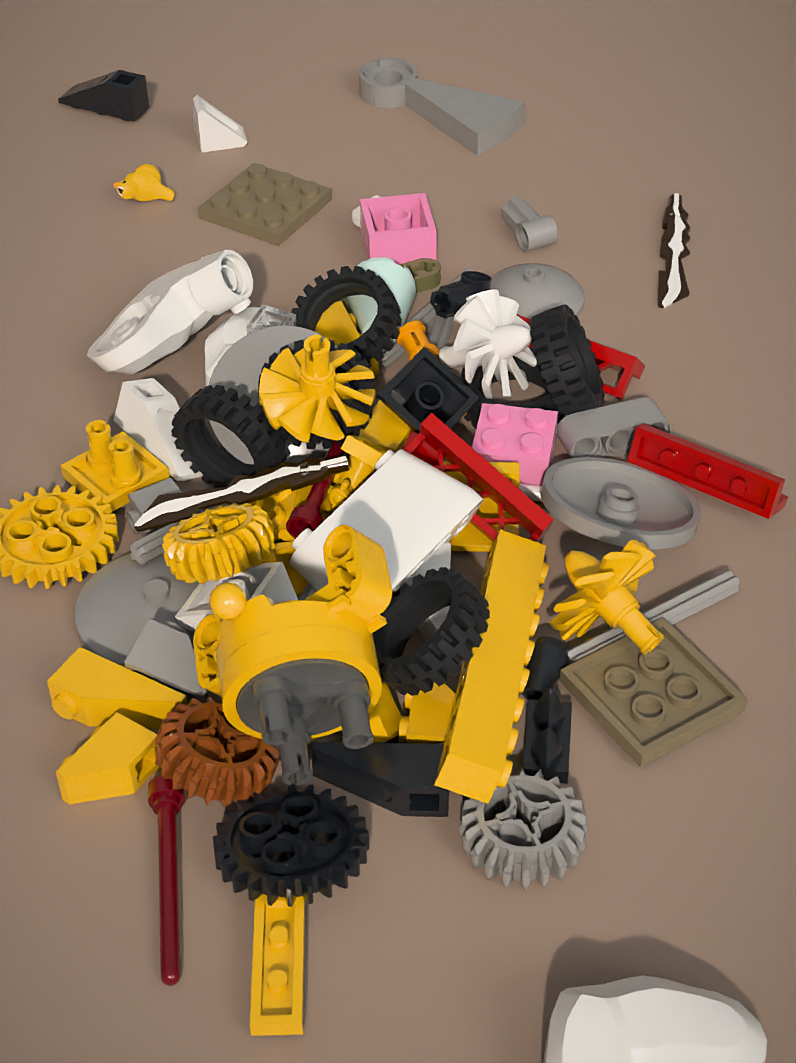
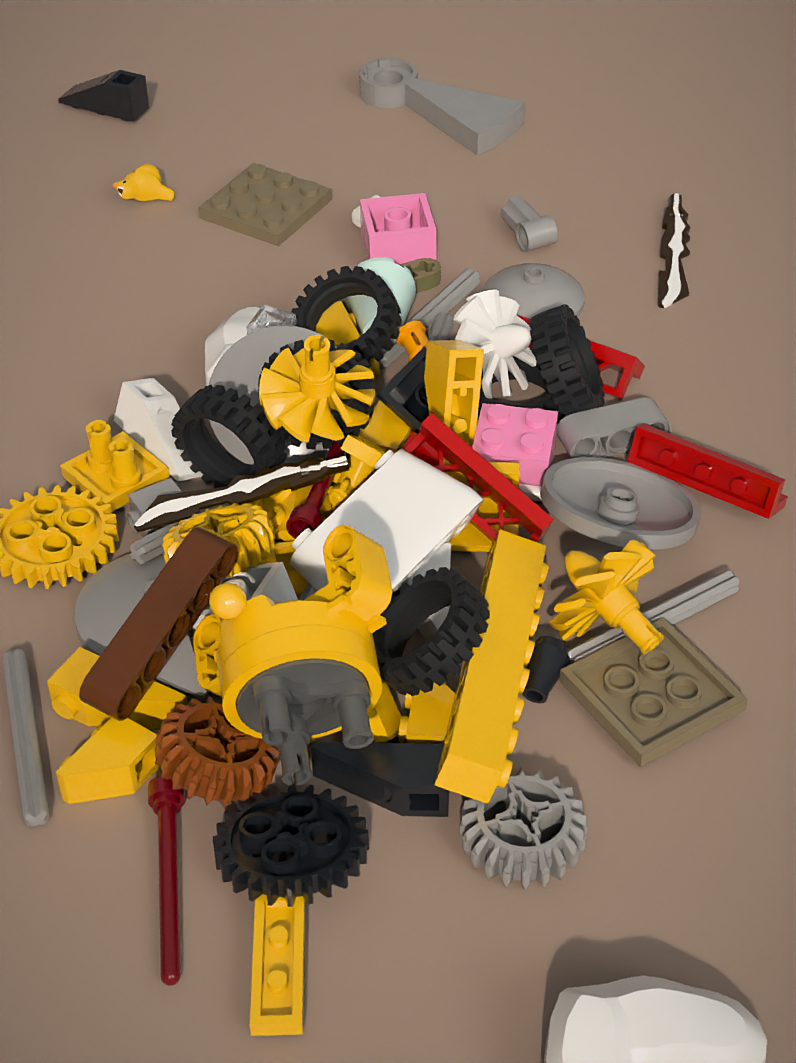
(25, 739): none -> light grey axle
(158, 624): none -> reddish brown beam
(173, 310): white piece -> none
(214, 128): white slope -> none
(453, 296): black piece -> none
(454, 385): none -> yellow slope
(548, 737): black tile -> none

